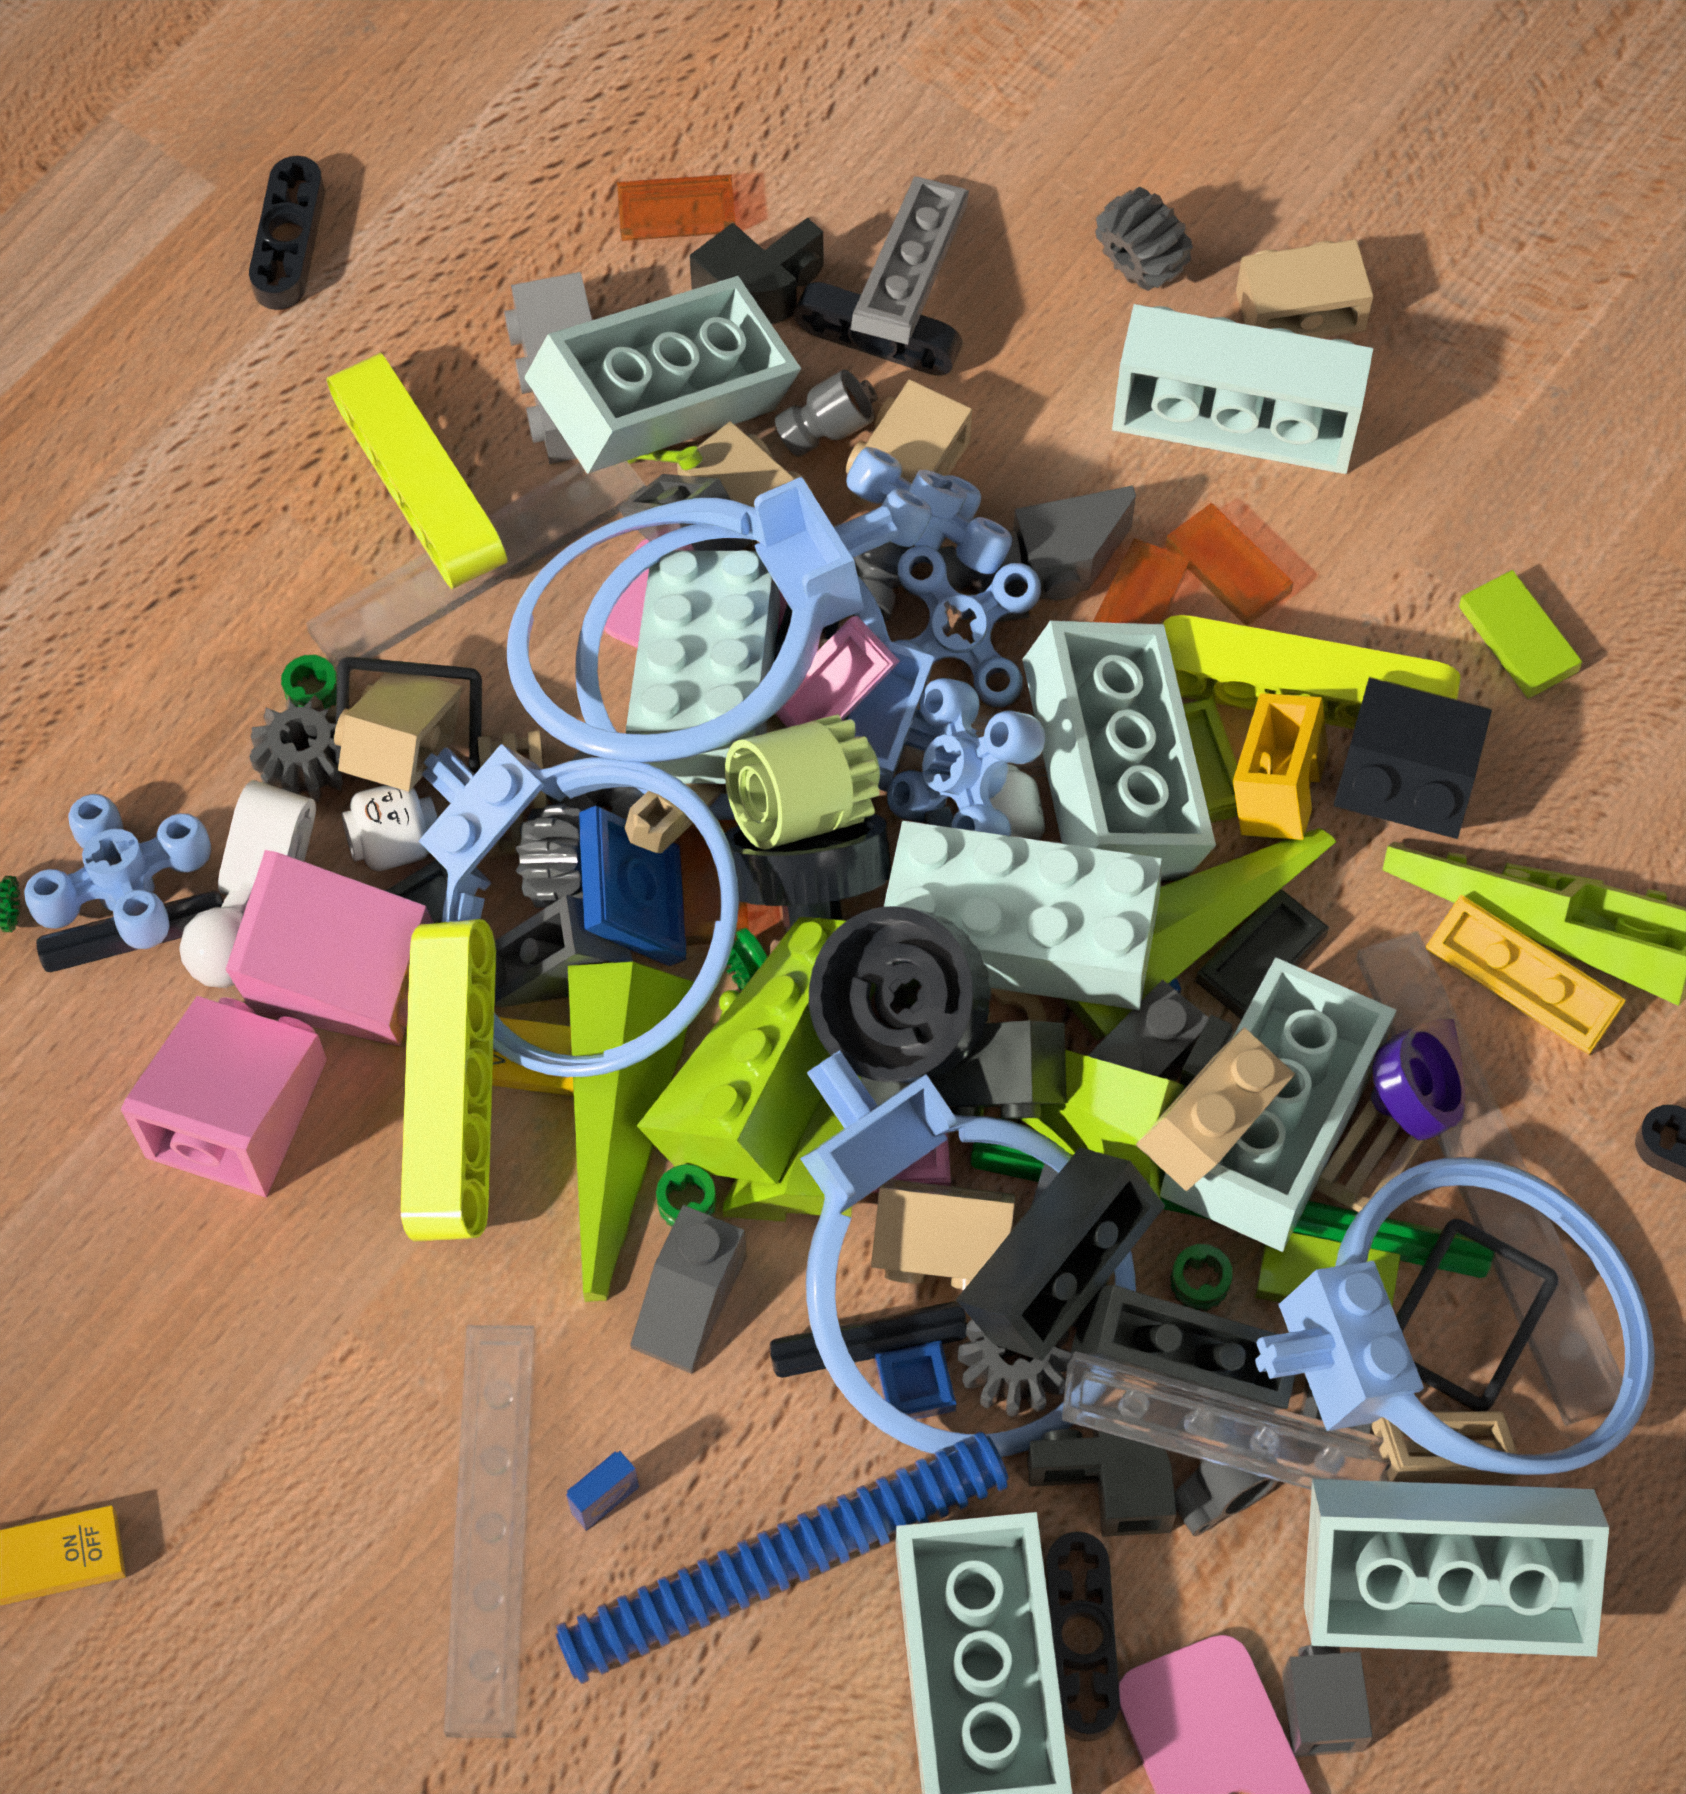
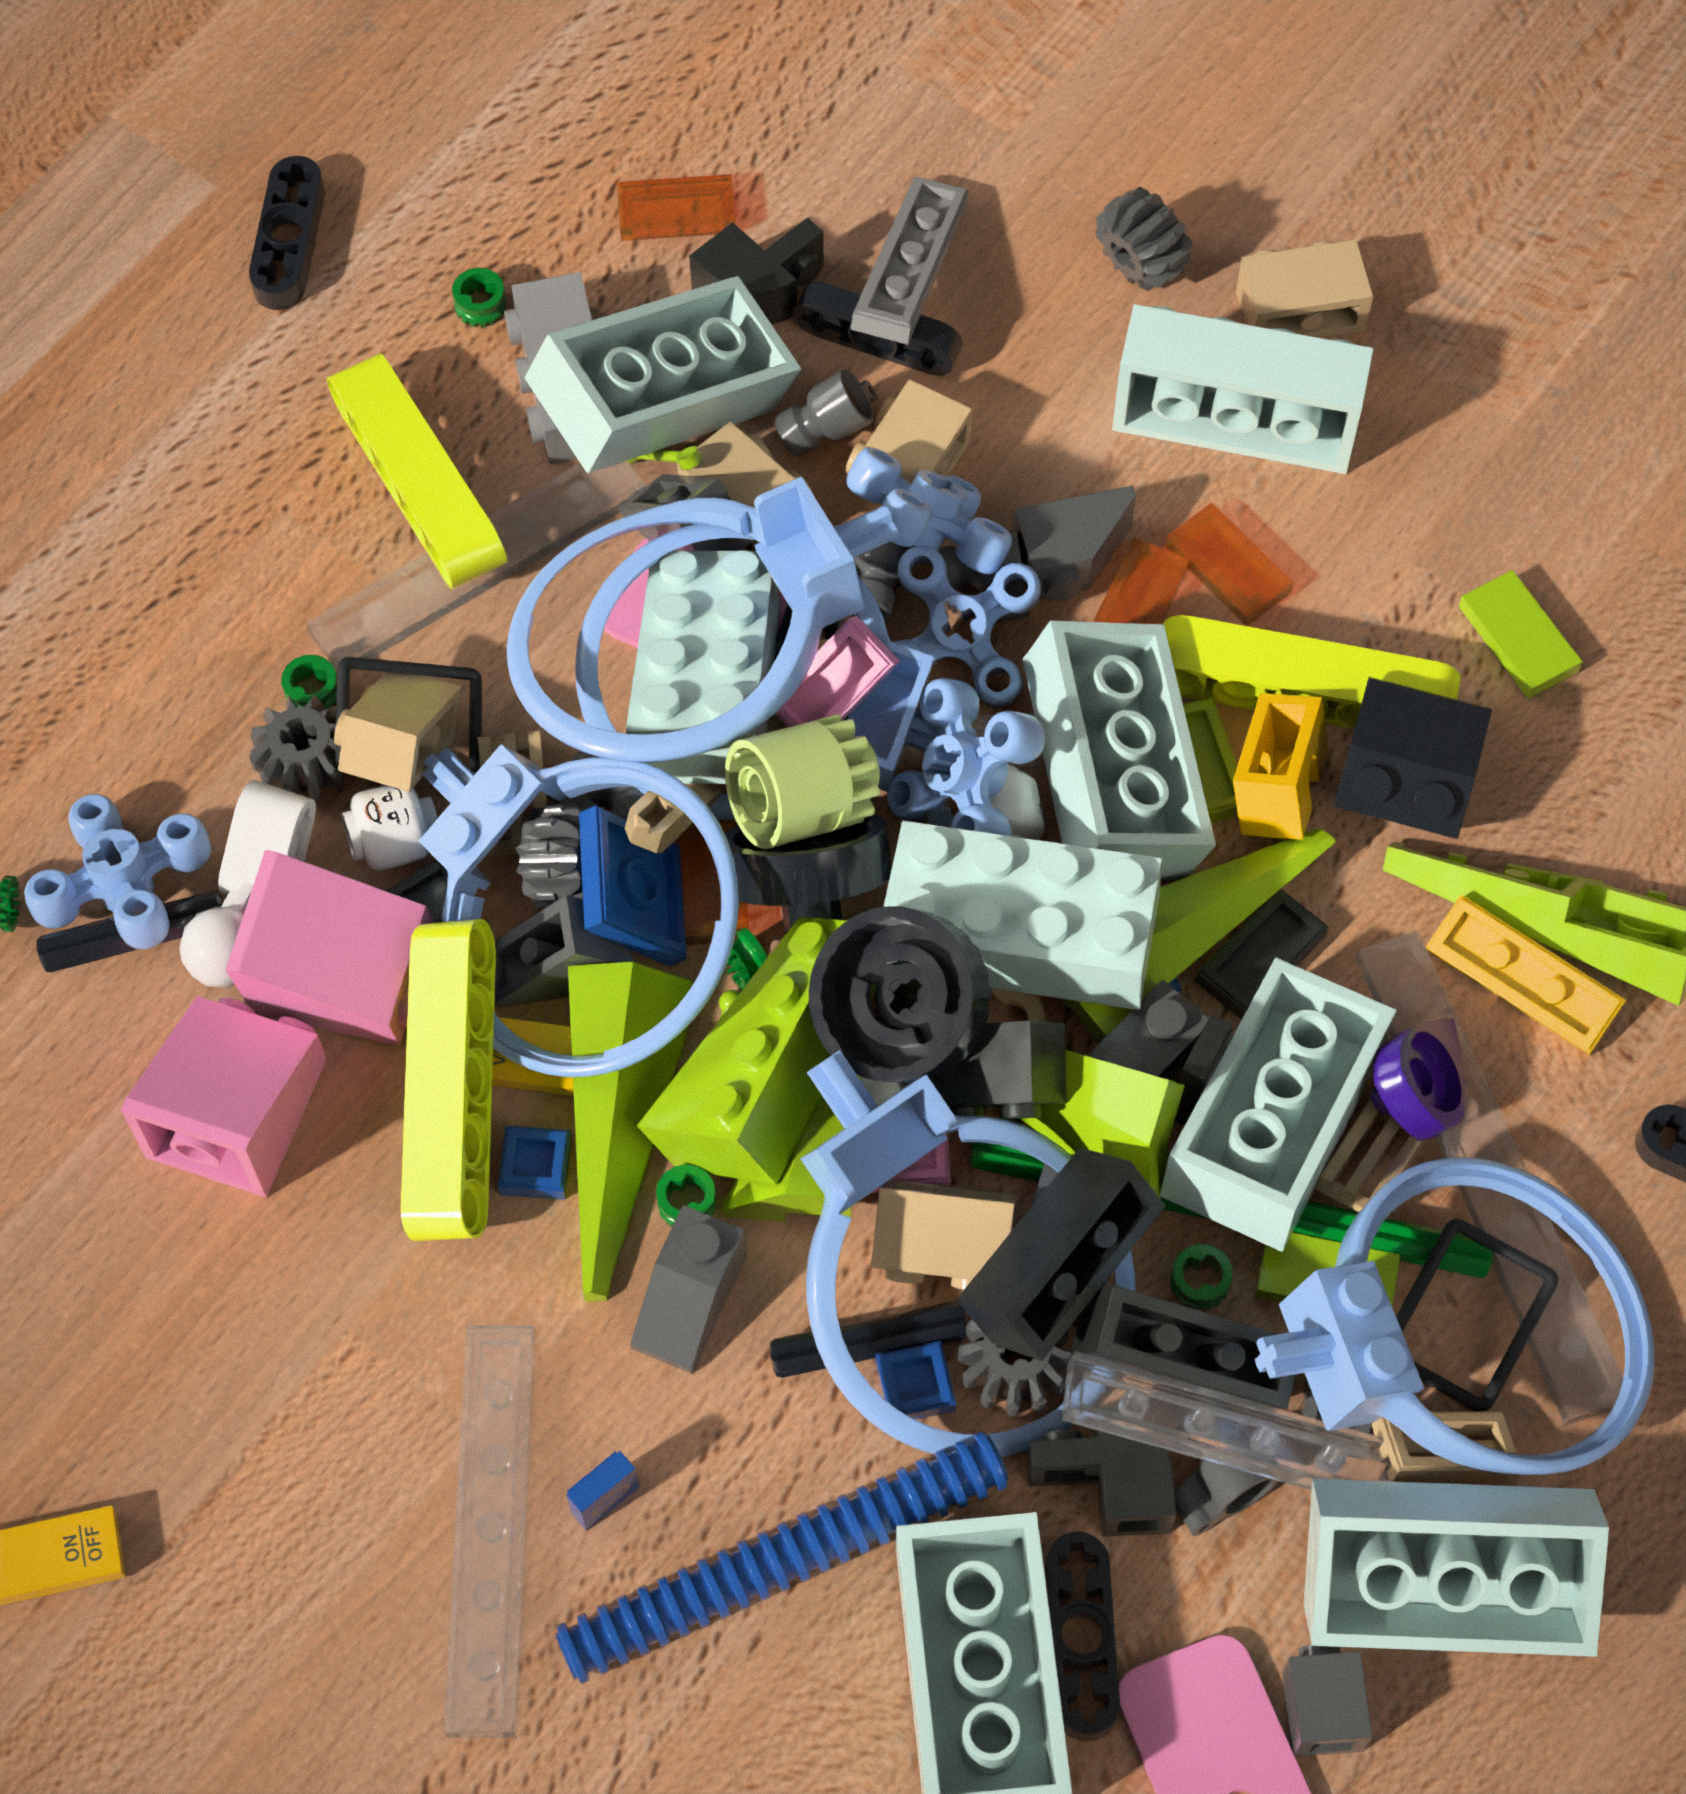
(483, 312): none -> green bush
(535, 1162): none -> blue tile
(1215, 1109): tan brick -> none

